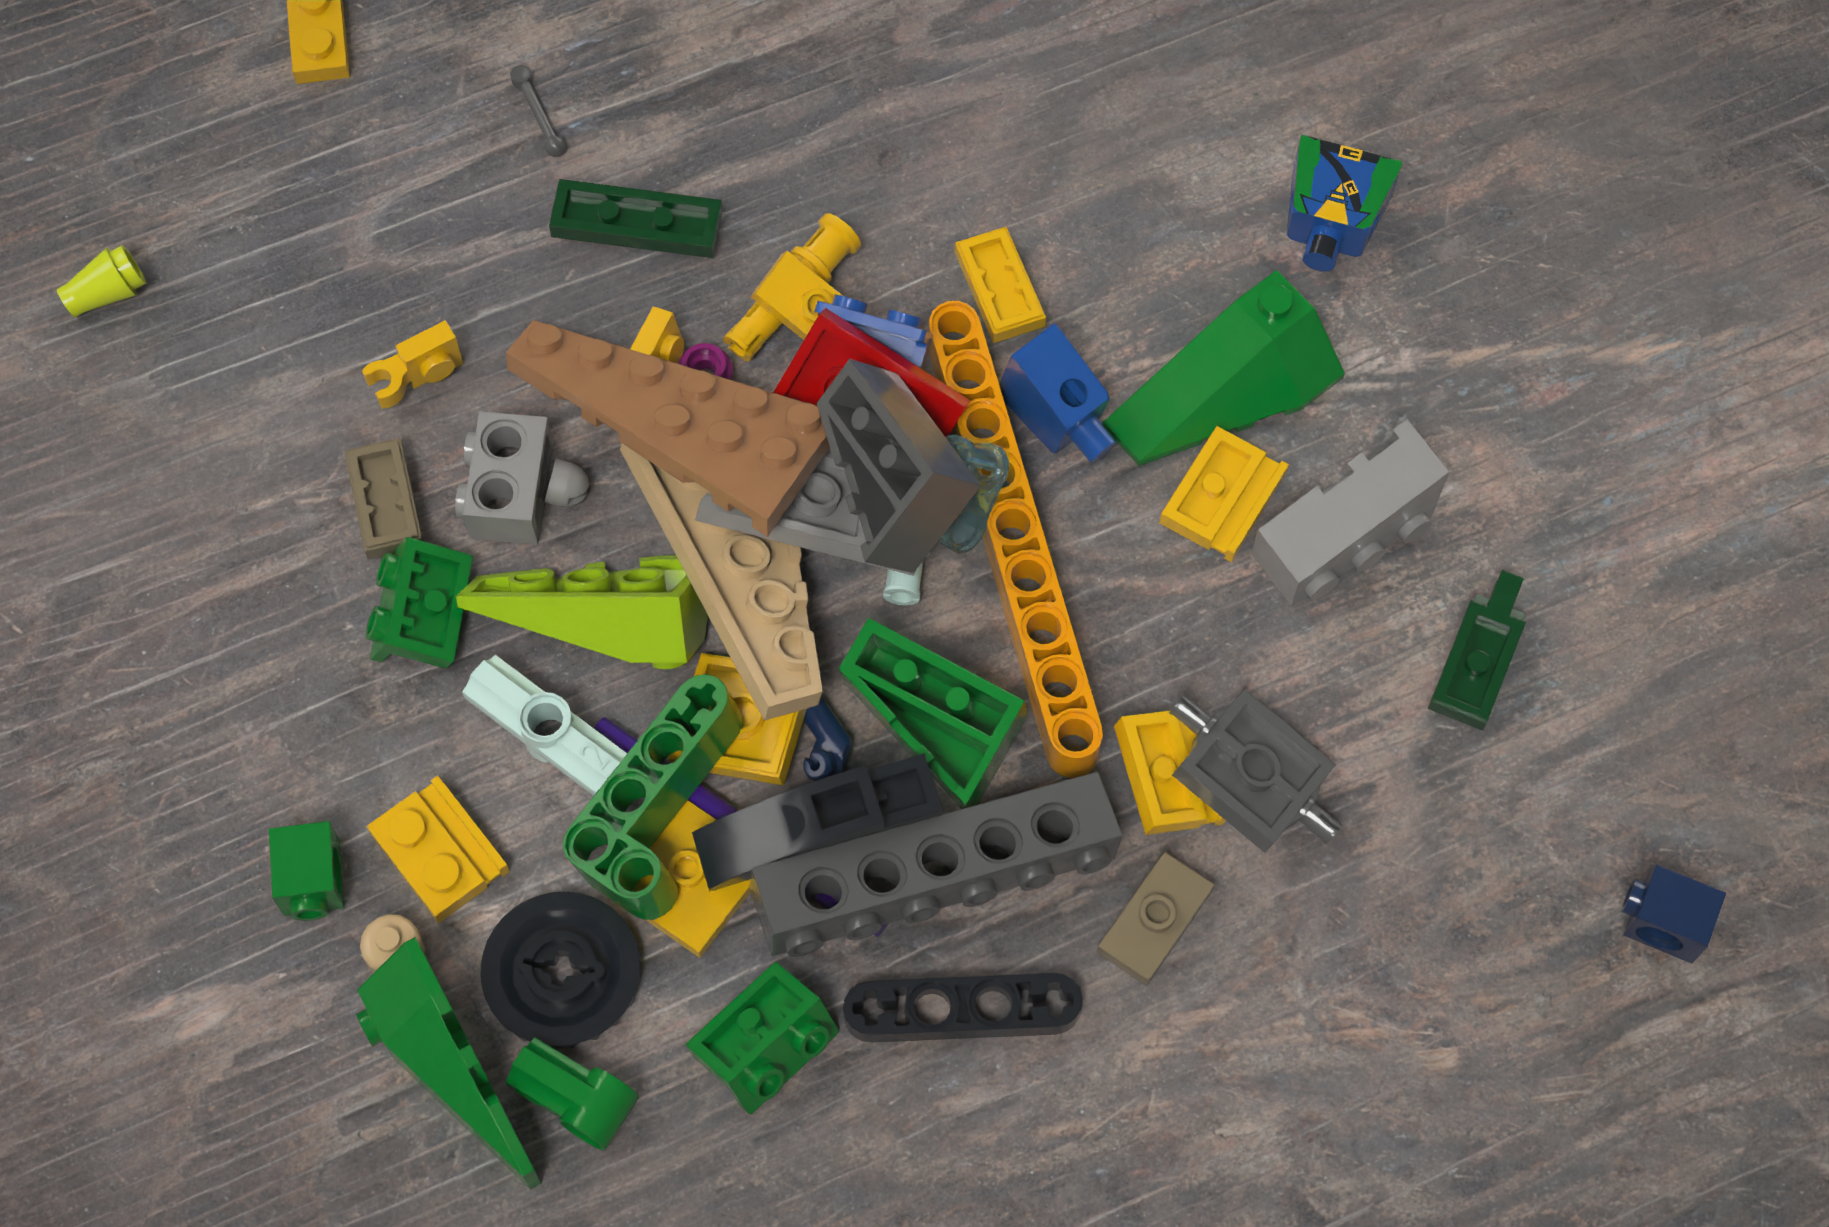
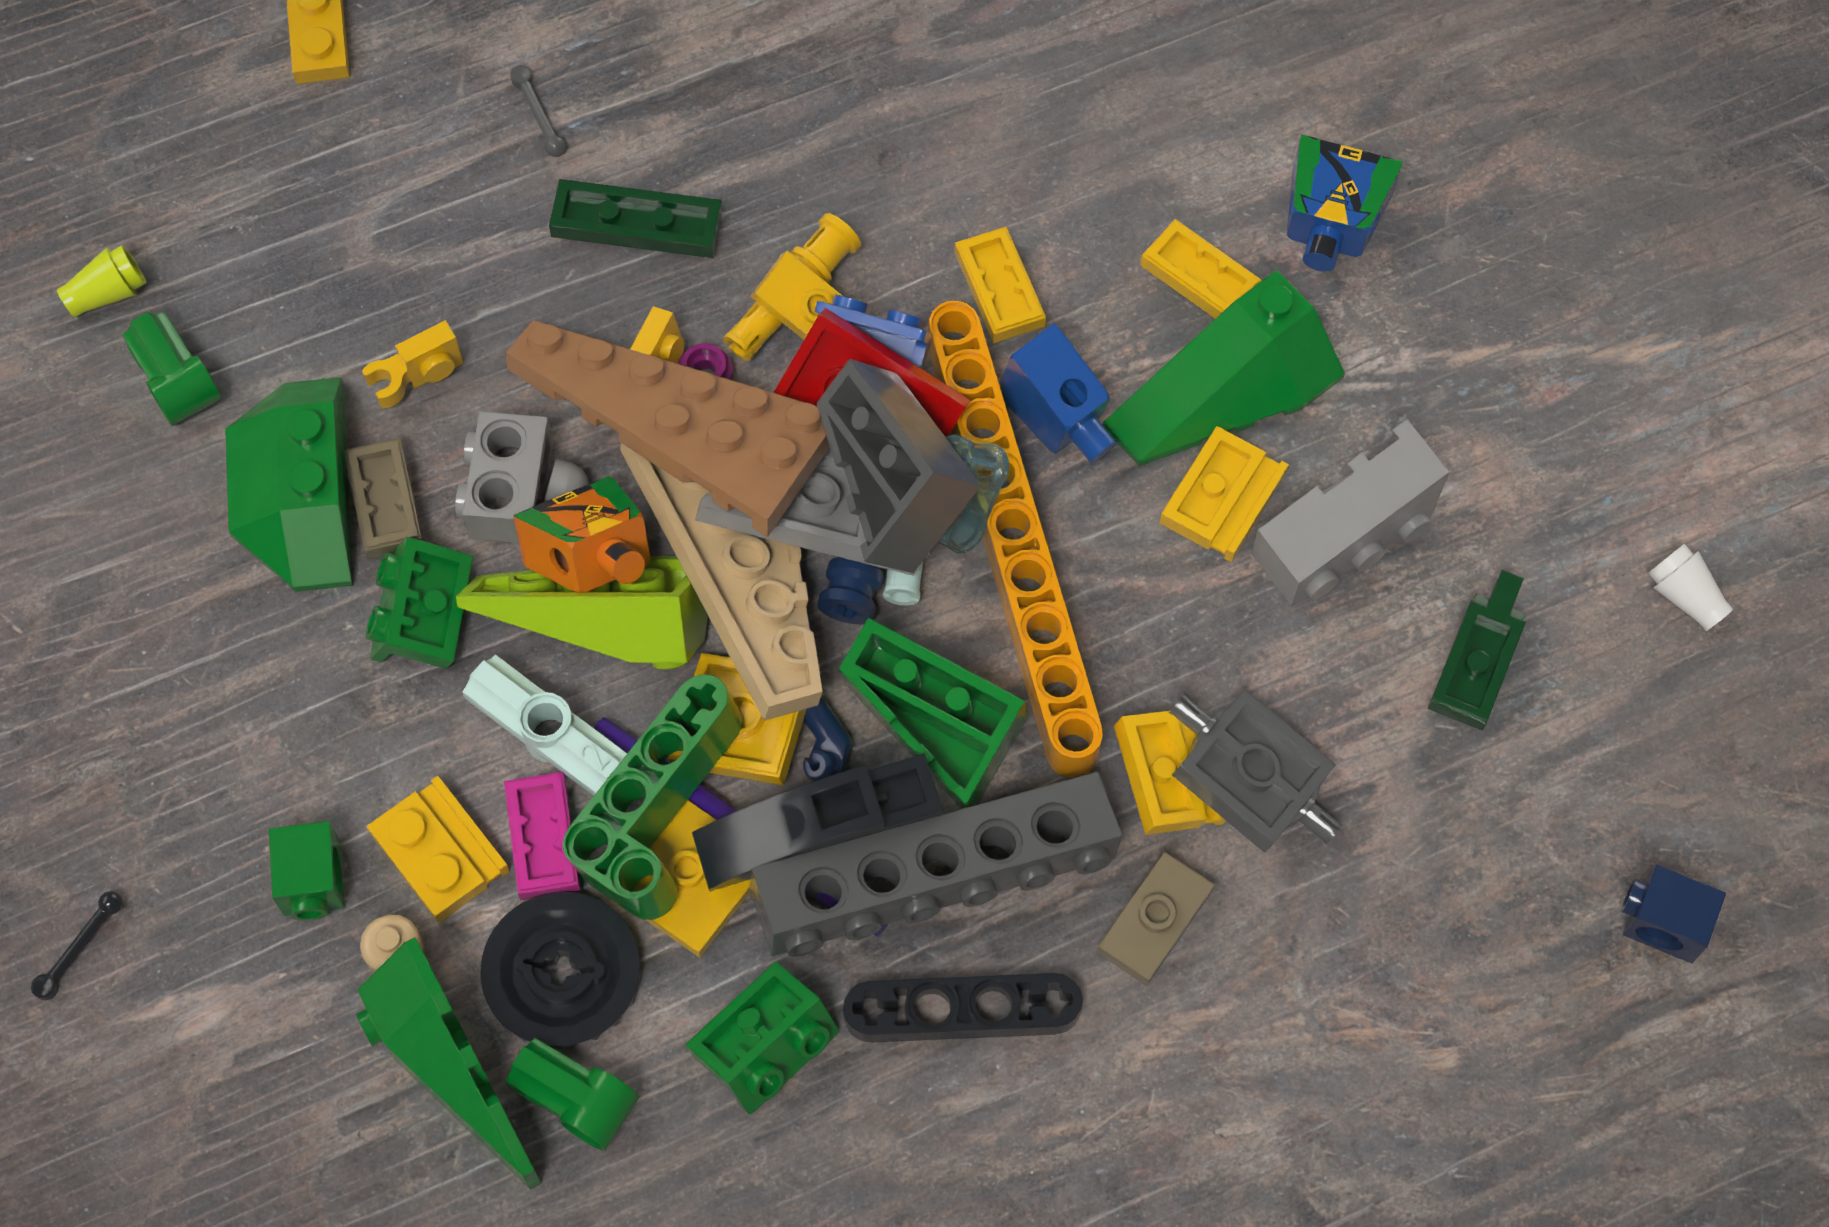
(46, 985): none -> black hinge
(174, 376): none -> green piece
(293, 484): none -> green wedge
(537, 826): none -> dark pink plate
(585, 537): none -> orange torso
(850, 591): none -> dark blue wheel
(1197, 269): none -> yellow plate
(1691, 587): none -> white cone

